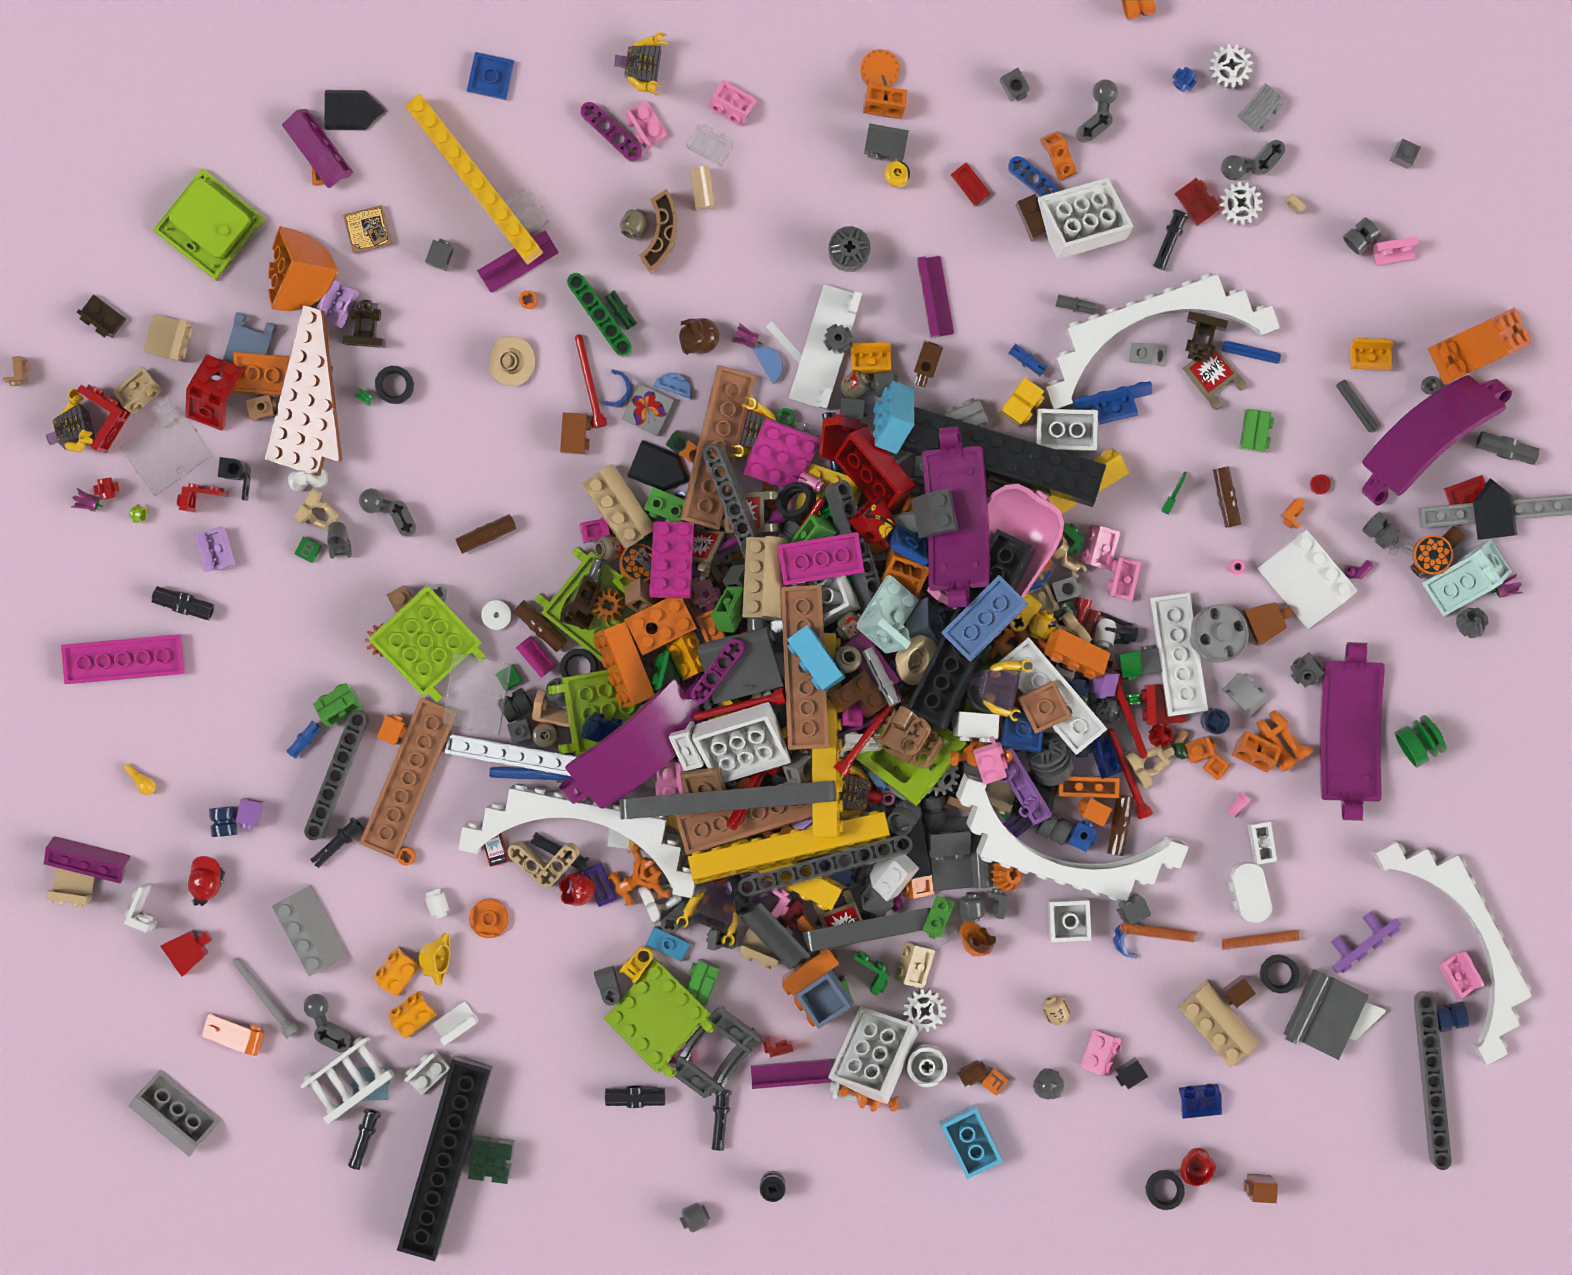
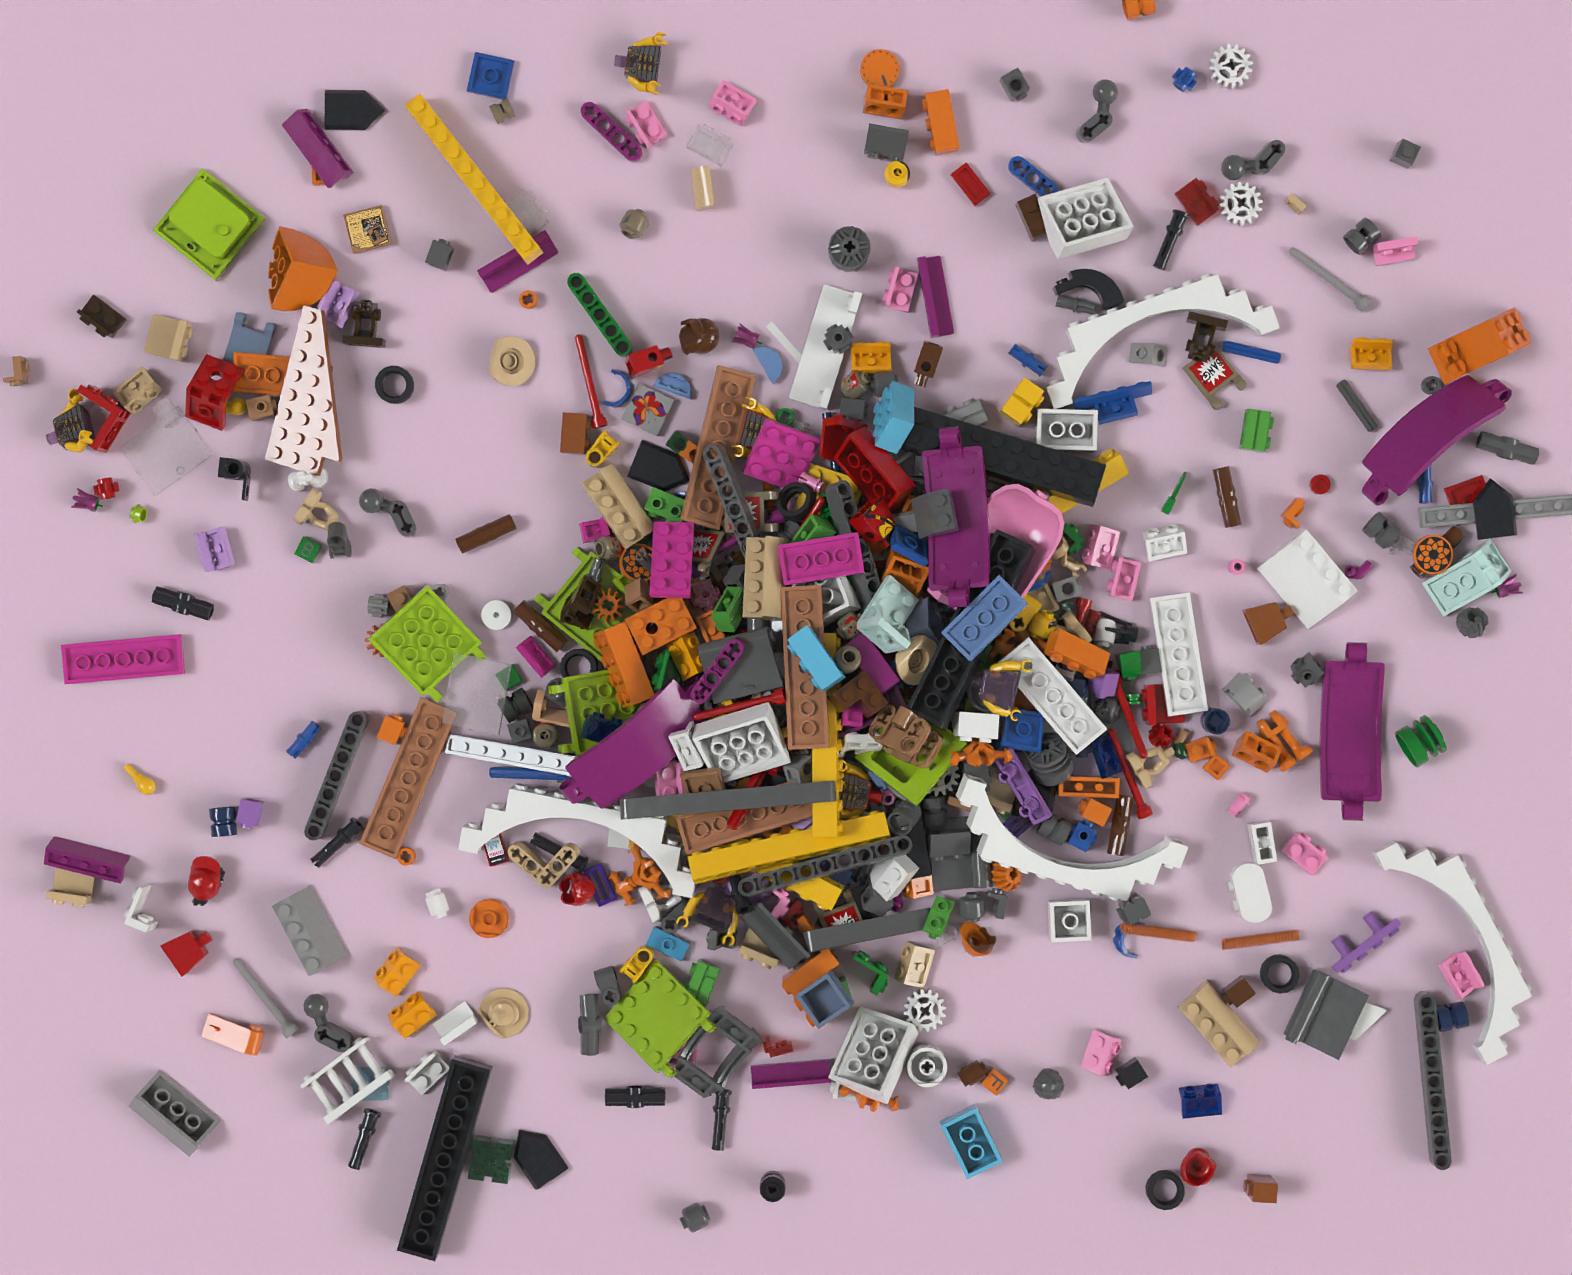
(188, 496): red bracket -> none
(236, 406): none -> yellow piece
(337, 704): bright green brick -> none
(364, 397): green bush -> none
(378, 605): none -> light grey gear
(435, 958): yellow hat -> none
(497, 112): none -> dark tan wheel
(504, 1012): none -> tan hat
(538, 1158): none -> black tile
(589, 1024): none -> dark grey piece
(602, 448): none -> yellow piece
(621, 310): dark green pin -> none
(639, 364): none -> red torso
(665, 235): medium nougat brick -> none
(844, 766): red piece -> none
(881, 677): light grey pin -> none
(900, 290): none -> bright pink bracket
(940, 122): none -> orange brick
(990, 762): bright pink bracket -> none
(1044, 706): nougat tile -> none
(1056, 1009): tan head -> none
(1059, 154): orange bracket -> none
(1098, 282): none -> black arch
(1165, 542): none -> white bracket
(1219, 633): light grey piece -> none
(1260, 107): light grey brick -> none
(1304, 853): none -> bright pink bracket
(1359, 300): none -> light grey piece
(1425, 486): none -> blue pin

